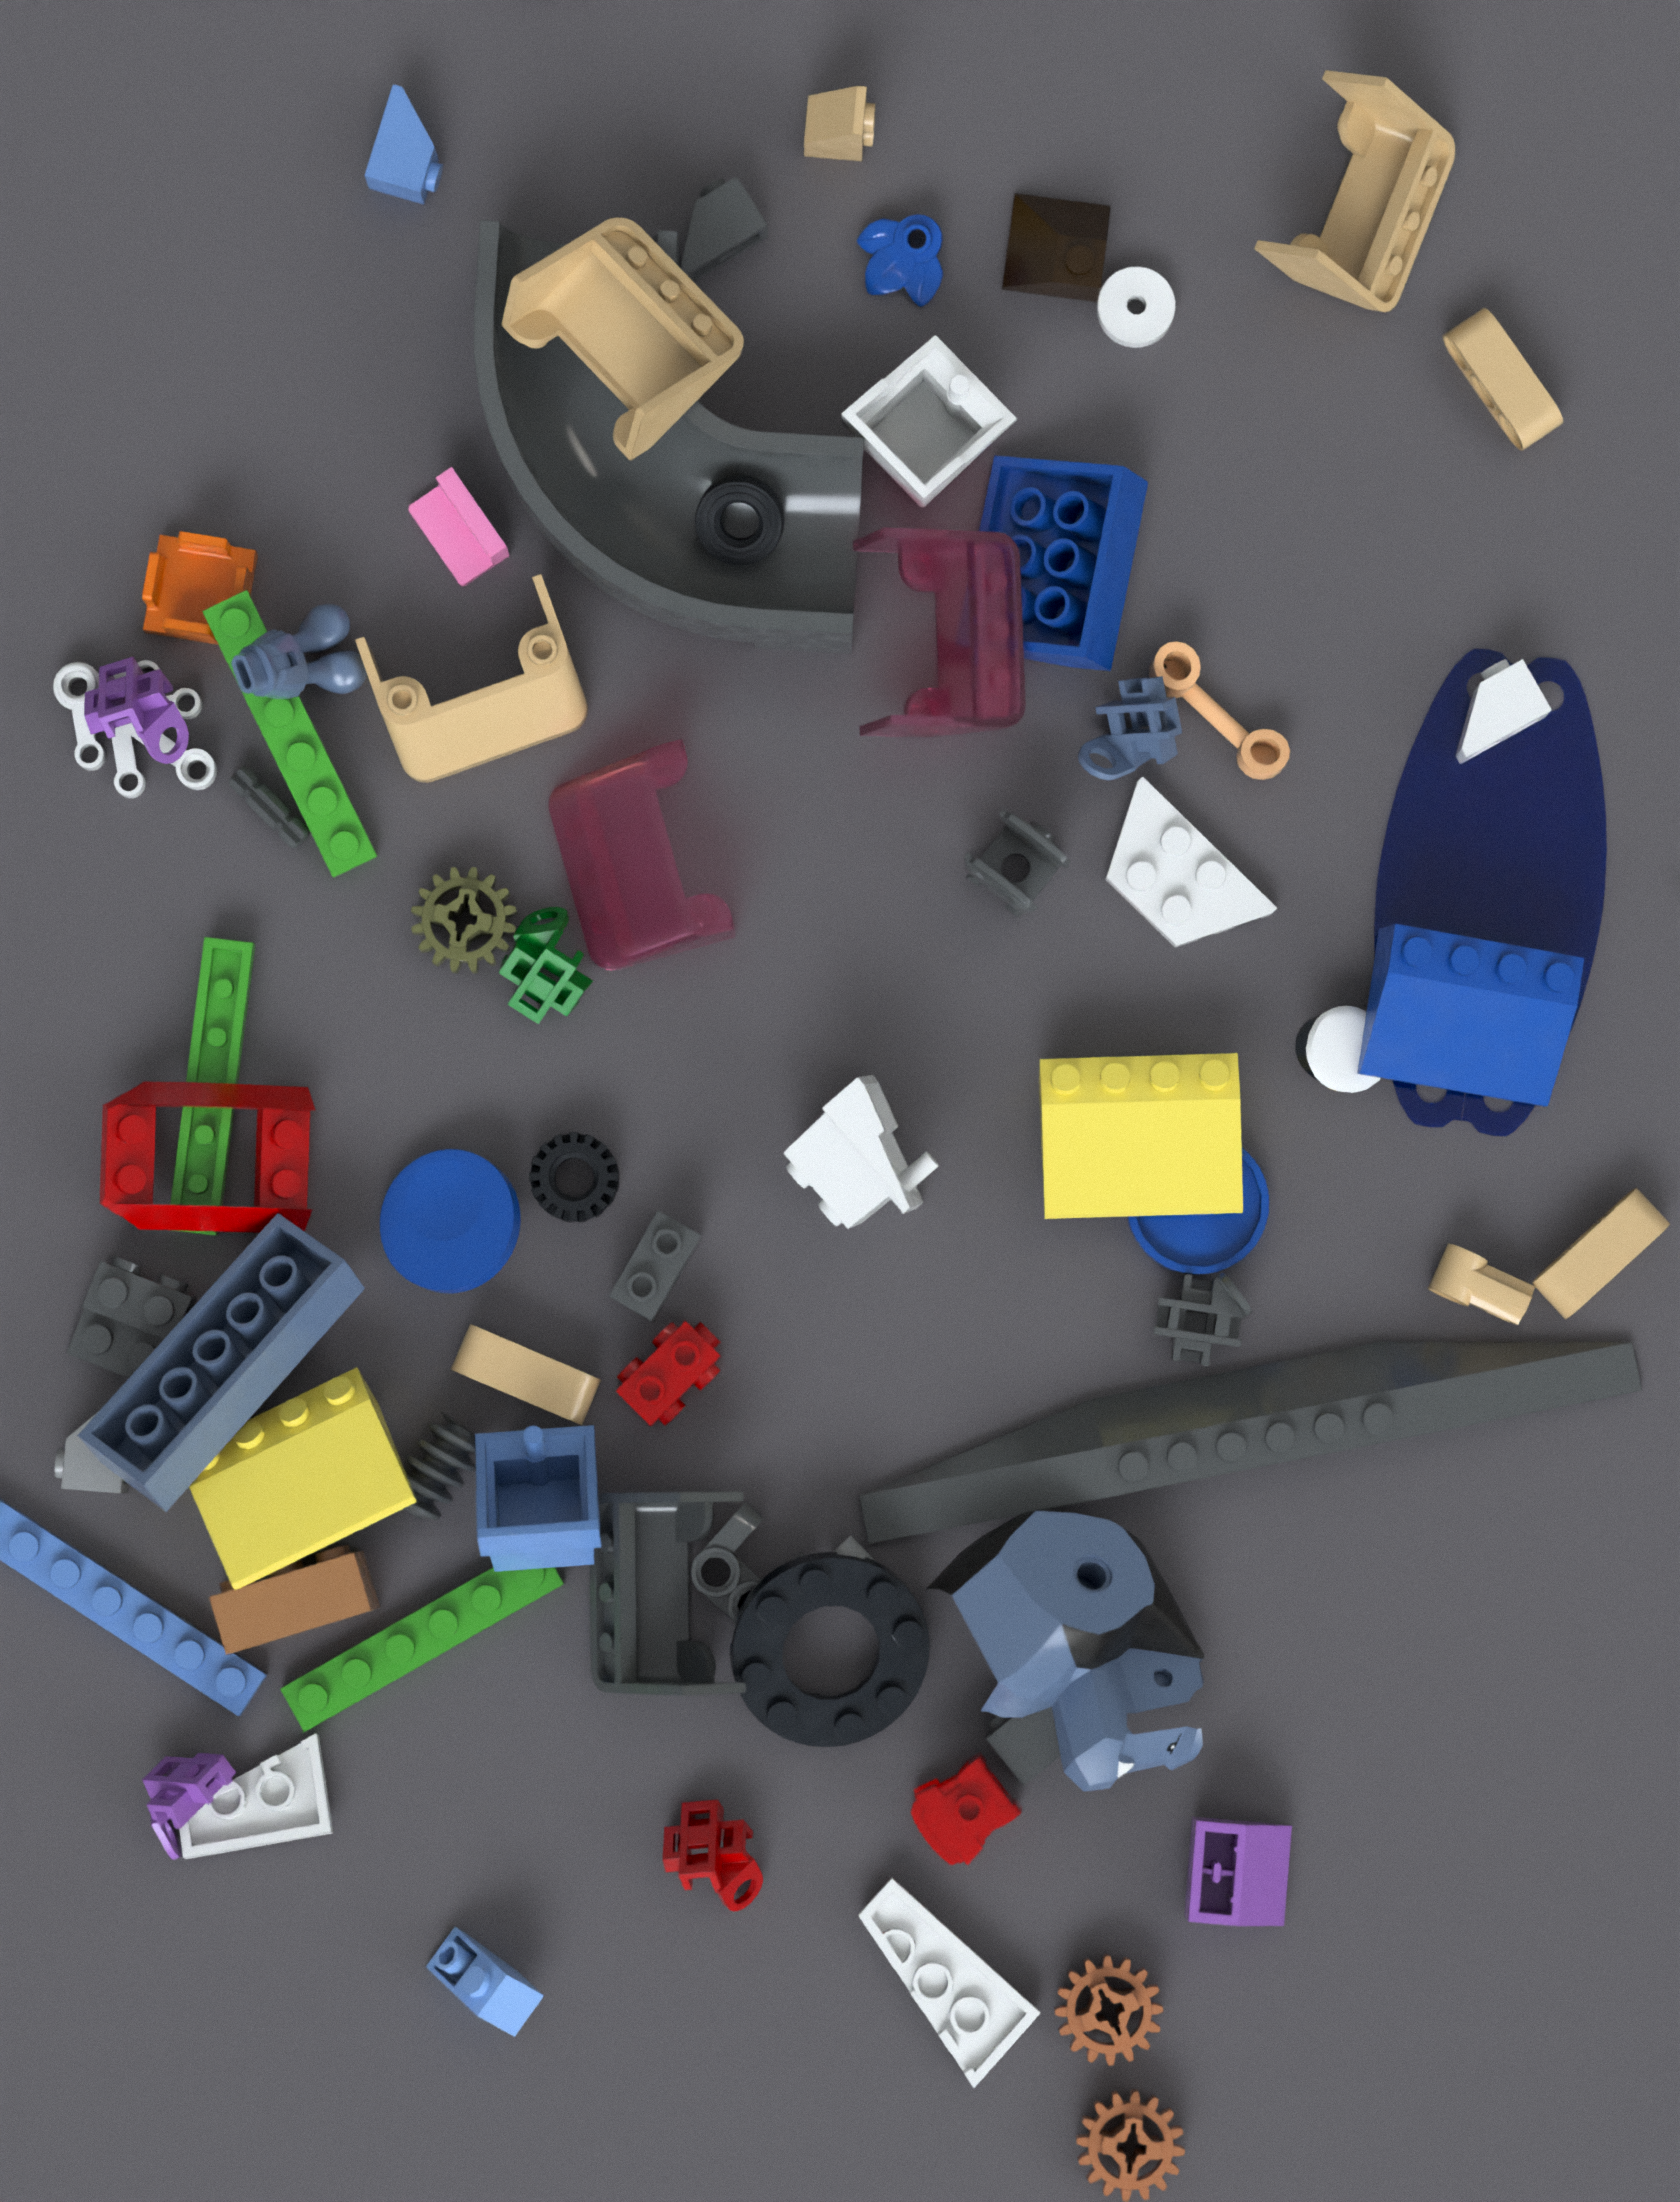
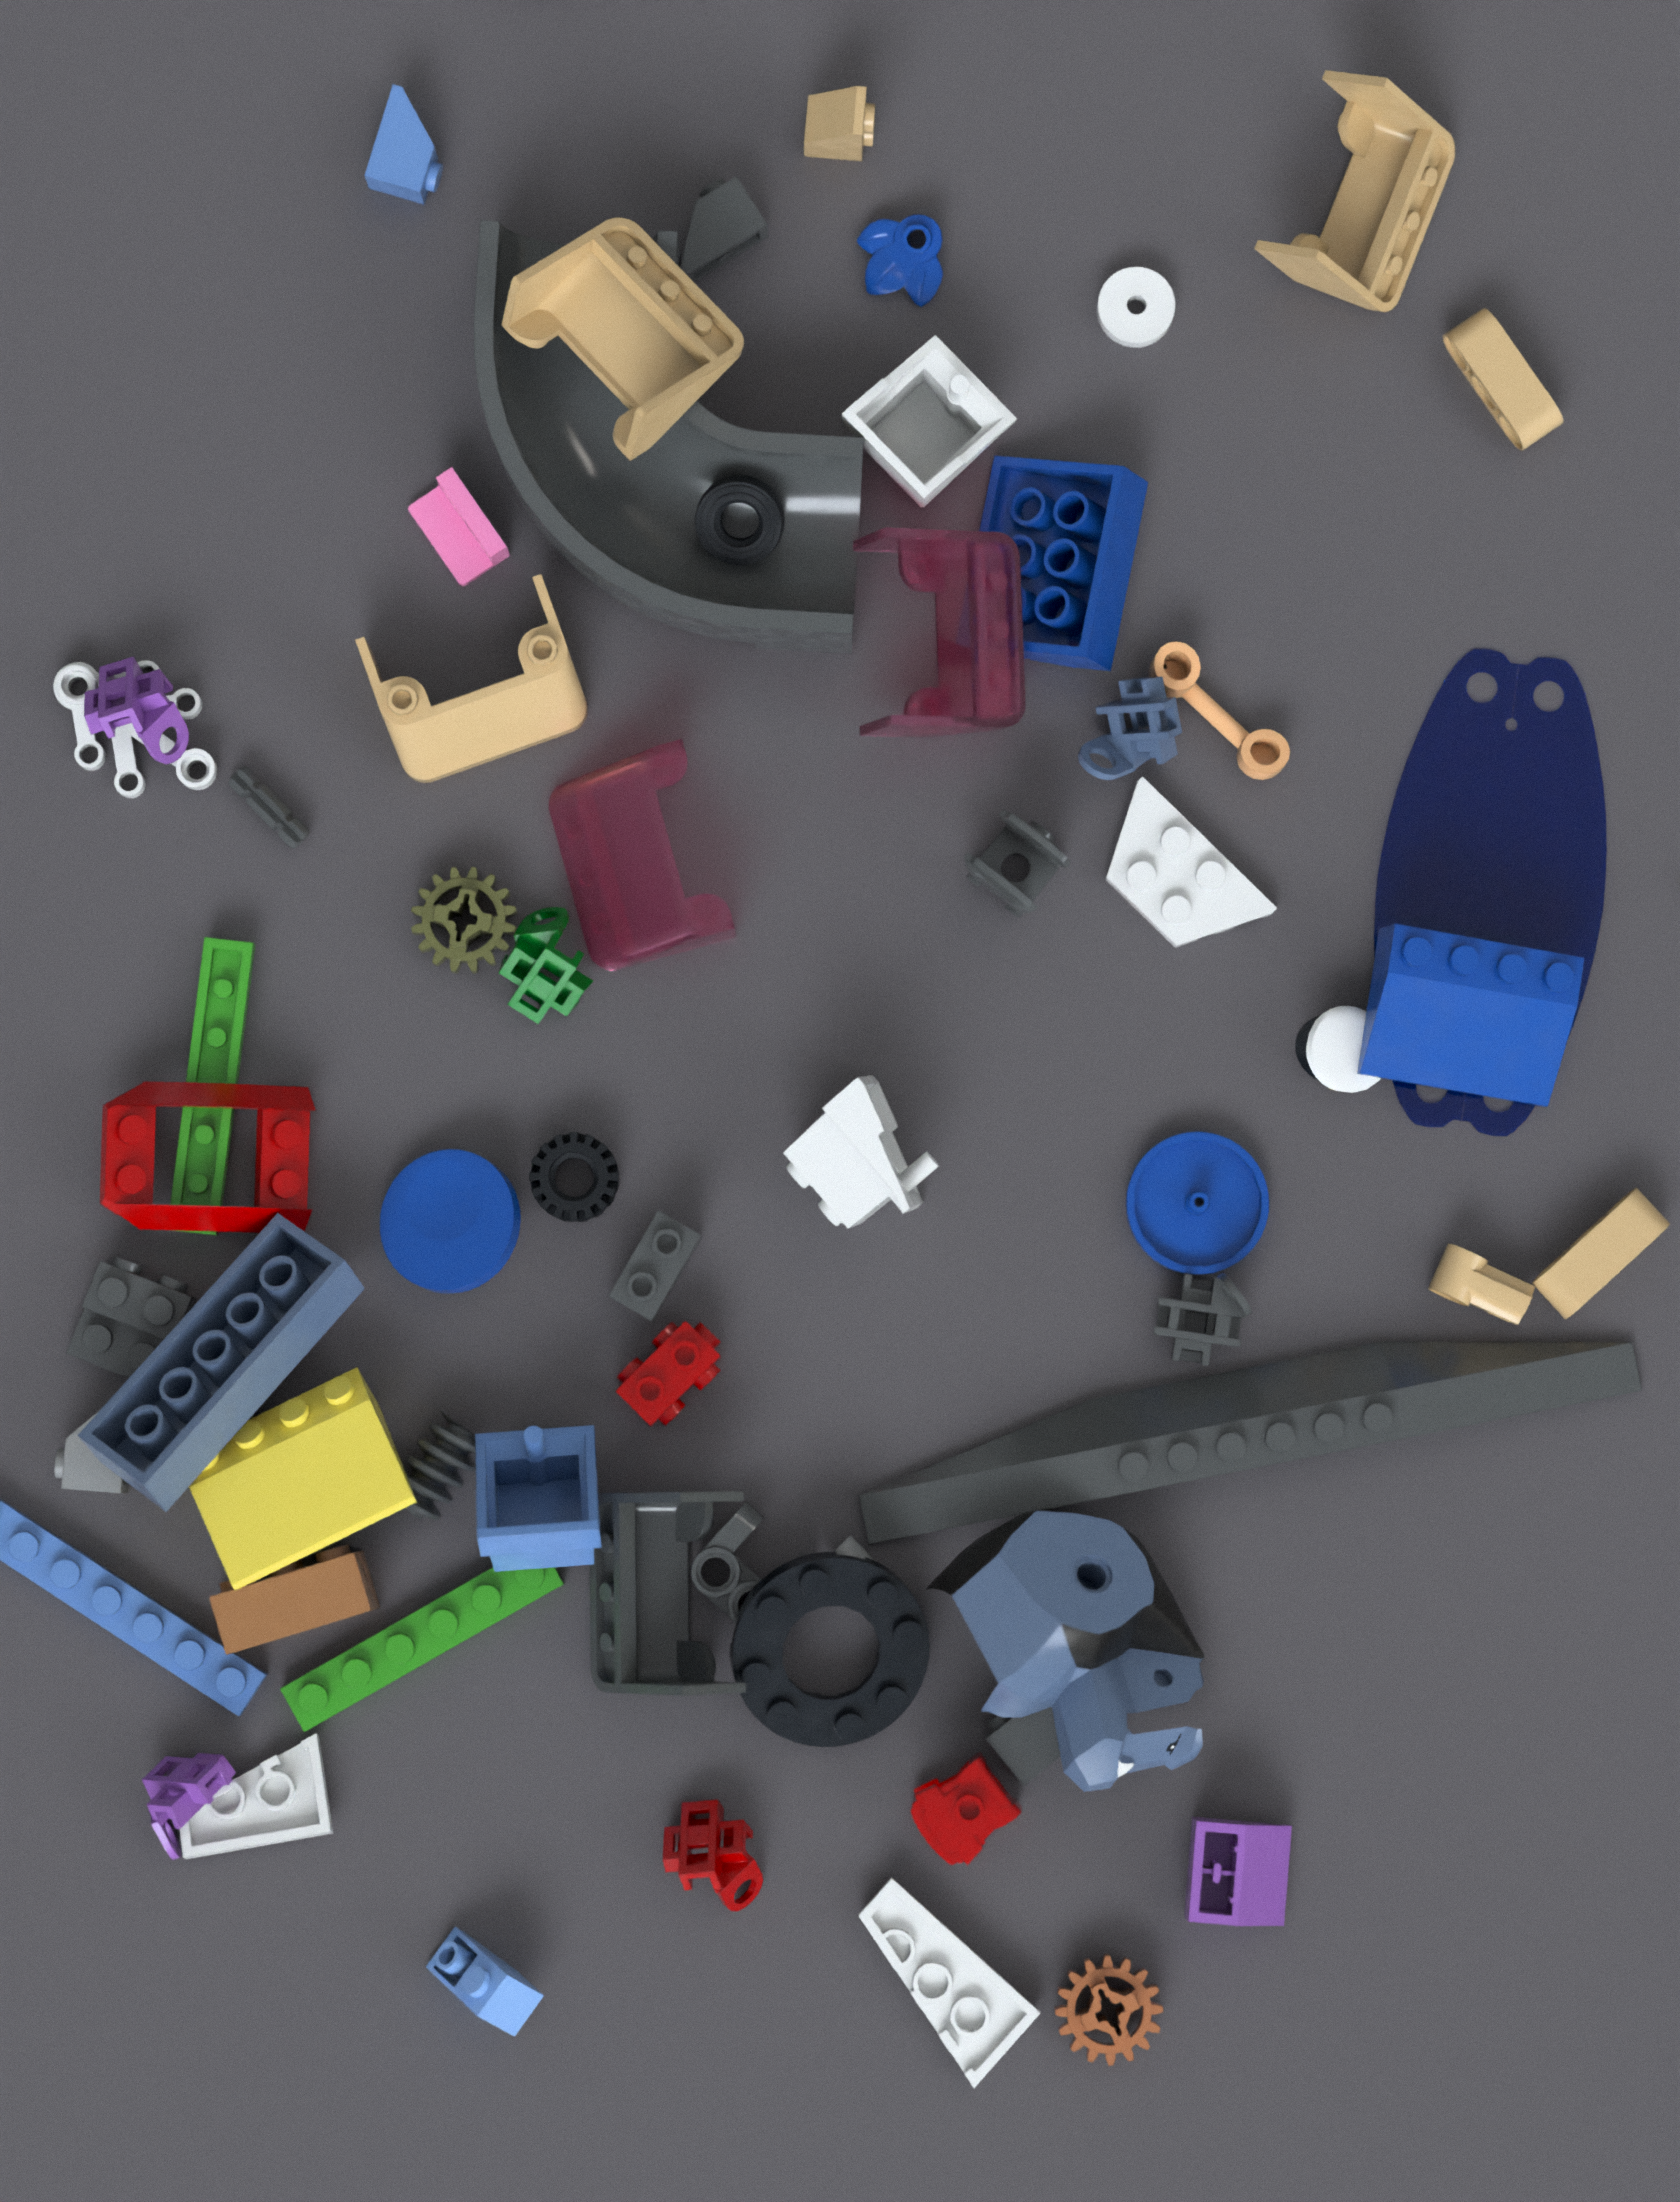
(190, 577): orange panel -> none
(277, 665): sand blue piece -> none
(295, 747): bright green plate -> none
(525, 1374): tan beam -> none
(1056, 247): dark brown slope -> none
(1141, 1135): light yellow slope -> none
(1153, 2147): nougat gear -> none
(1501, 708): white slope -> none

